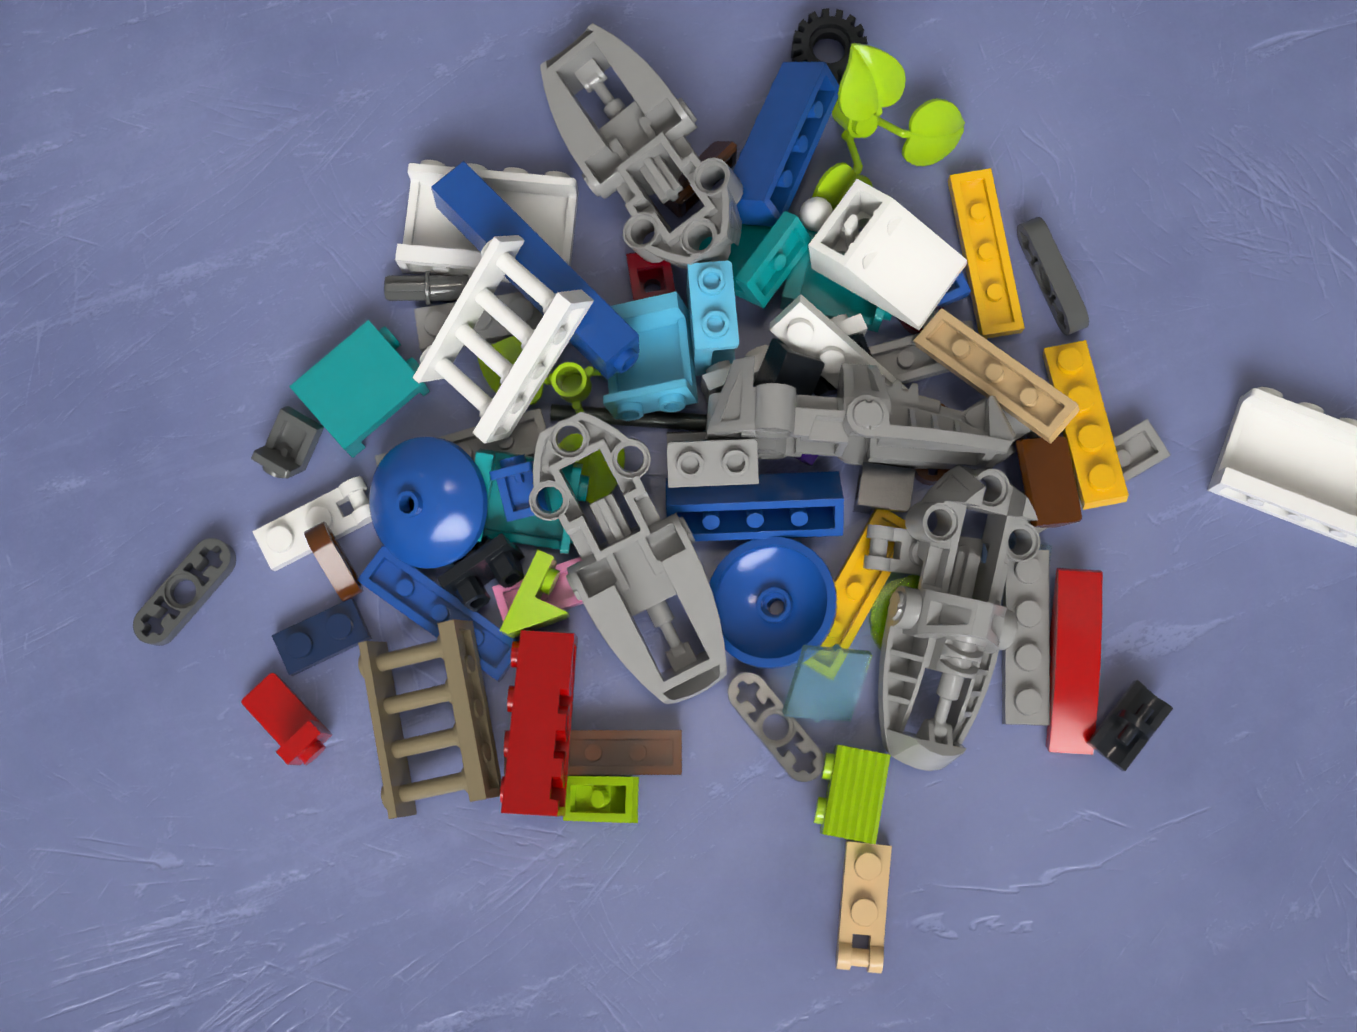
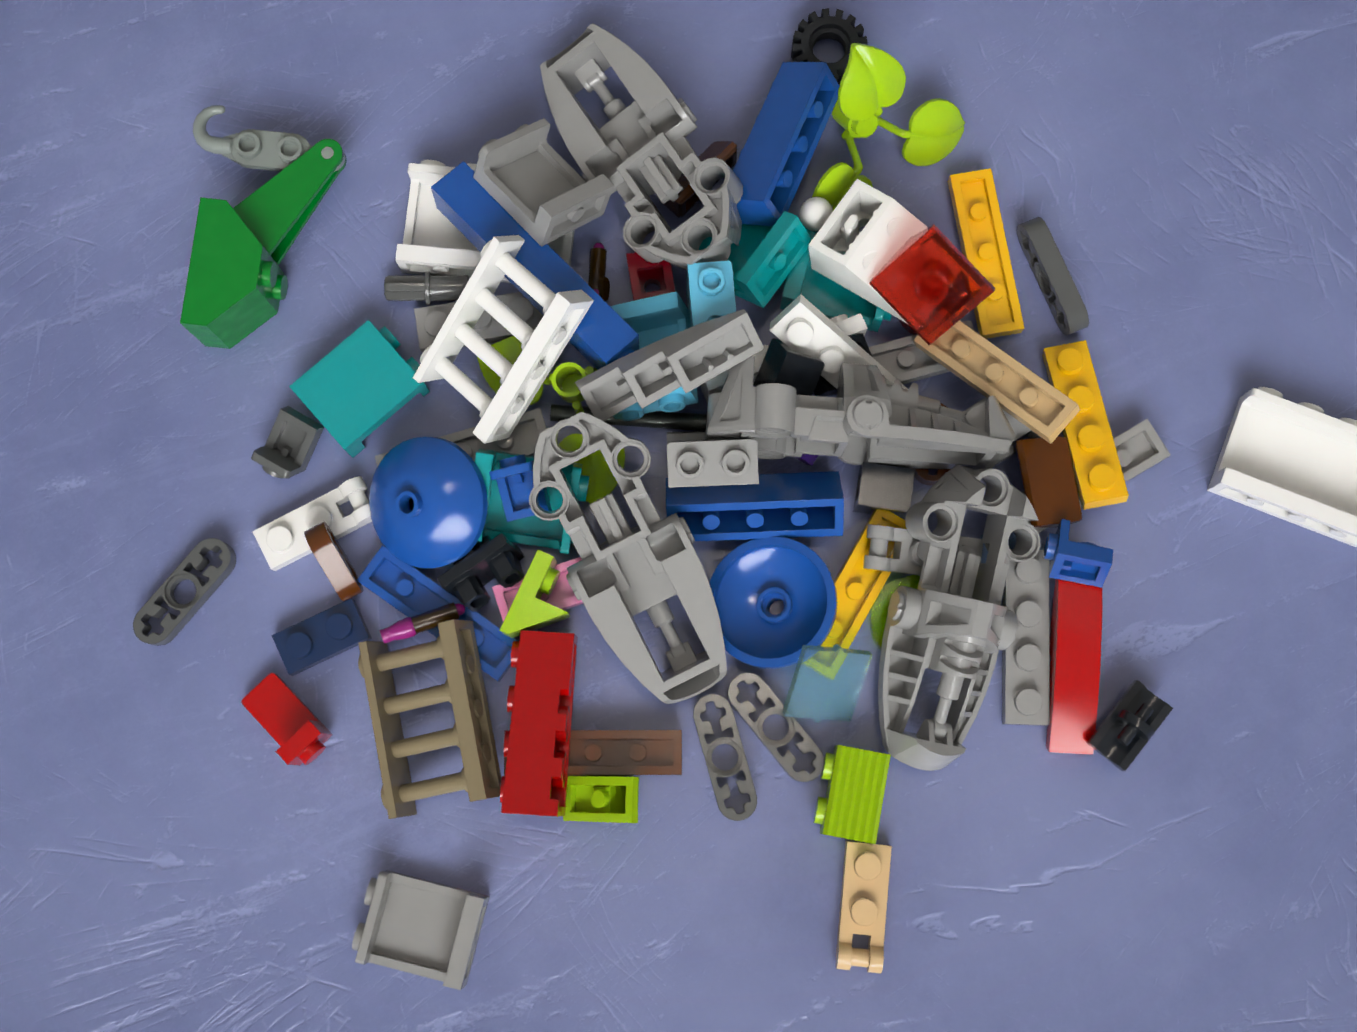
(238, 250): none -> green slope
(413, 625): none -> piece
(420, 927): none -> light grey panel
(539, 184): none -> light grey panel
(597, 270): none -> dark brown piece
(670, 363): none -> light grey slope
(726, 722): none -> dark grey beam
(931, 284): none -> clear red slope
(1076, 561): none -> blue bracket

